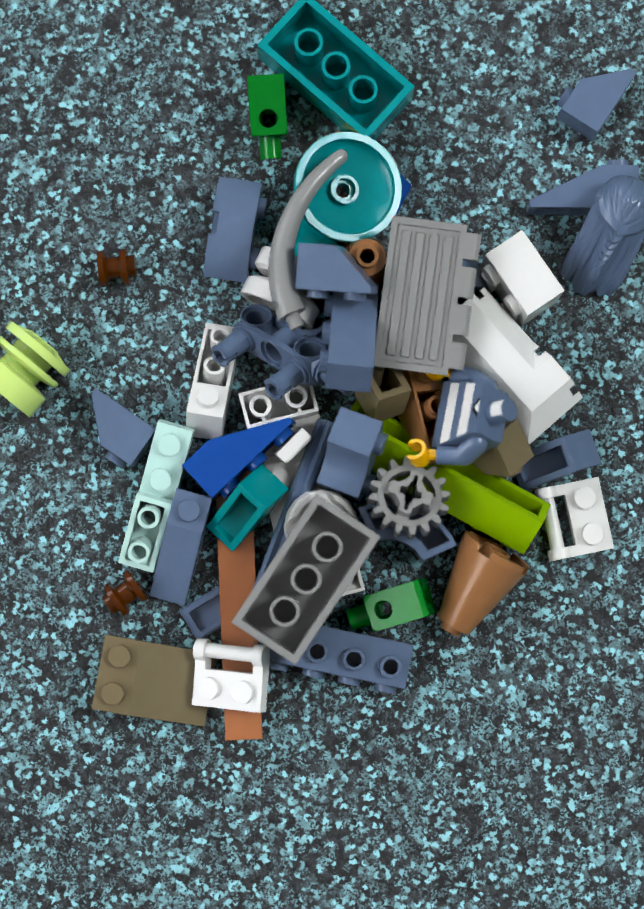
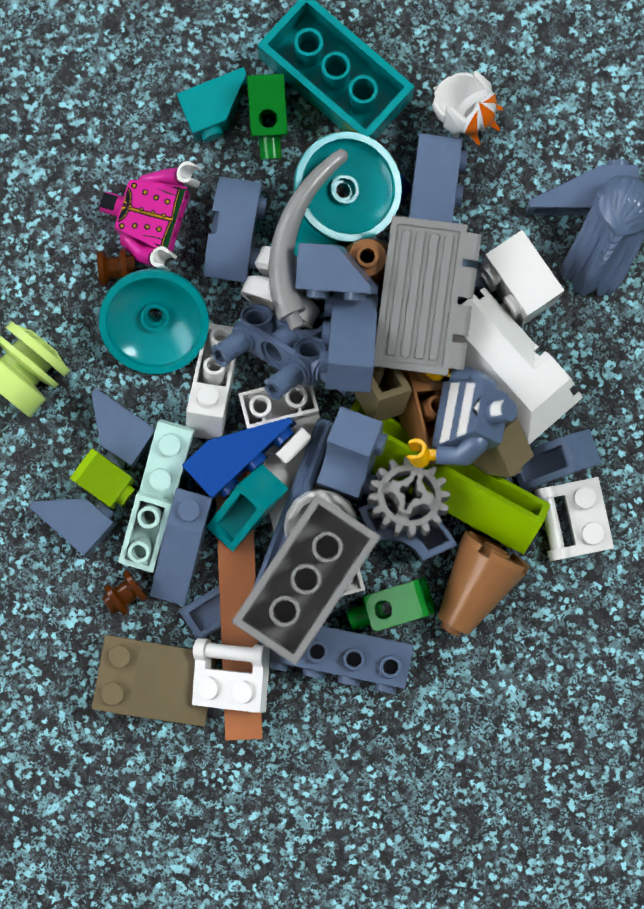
(77, 521): none -> sand blue slope
(104, 480): none -> lime slope
(147, 341): none -> teal dish
(152, 212): none -> dark pink torso
(213, 104): none -> teal slope
(436, 178): none -> sand blue brick
(466, 104): none -> white hair
(593, 101): sand blue slope -> none

